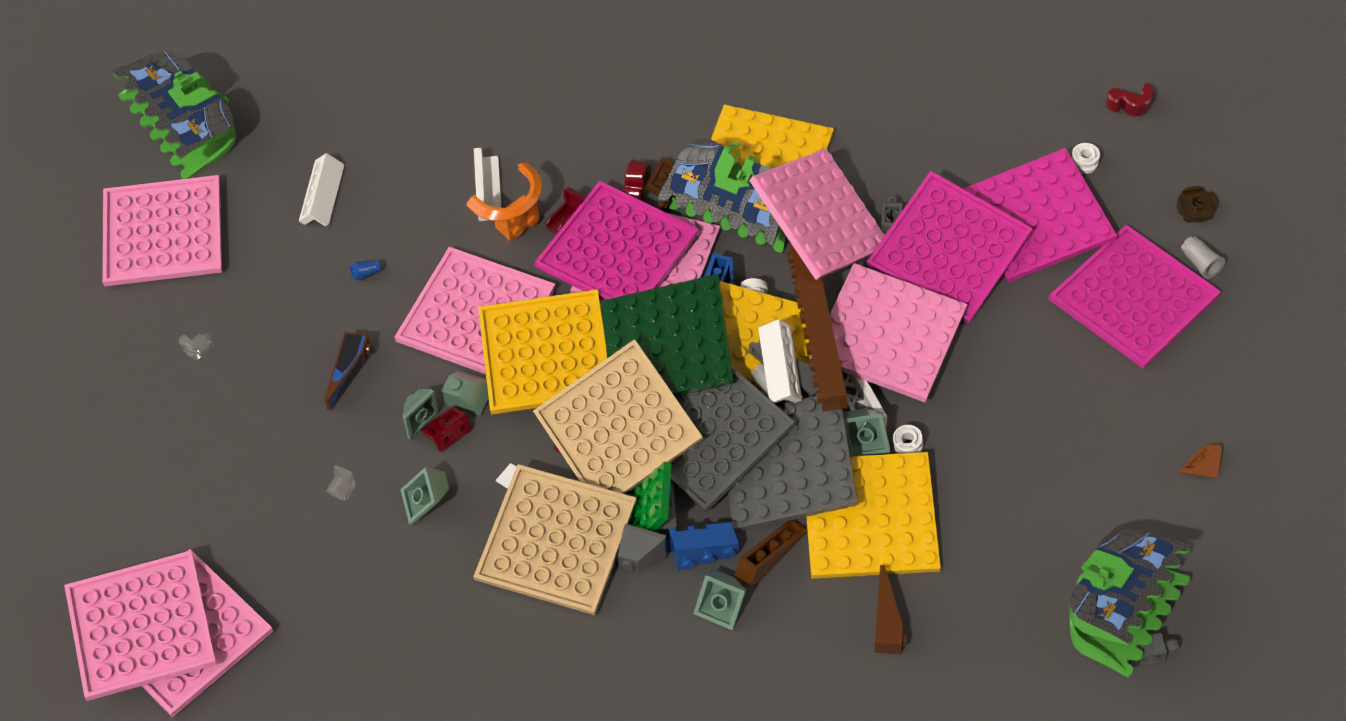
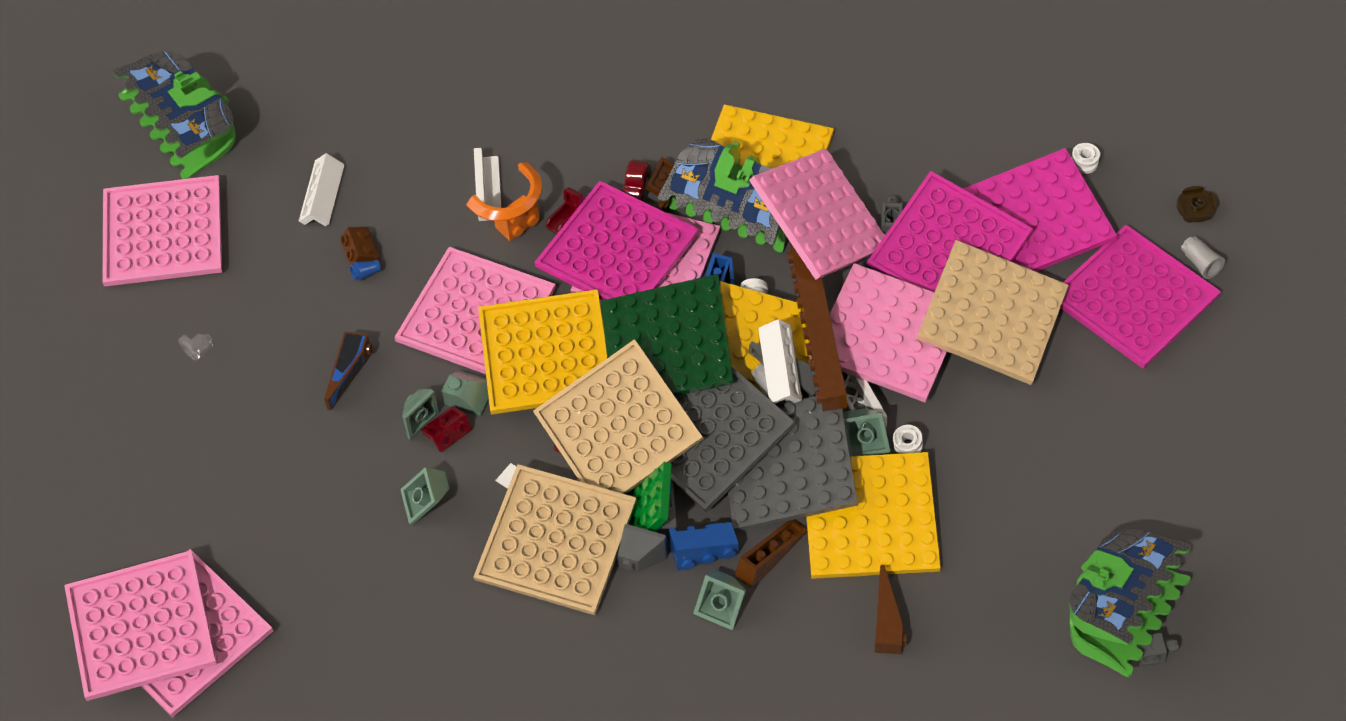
(342, 484): clear panel -> none
(358, 245): none -> reddish brown bracket
(992, 312): none -> tan plate
(1129, 102): dark red animal -> none
(1204, 462): dark orange slope -> none

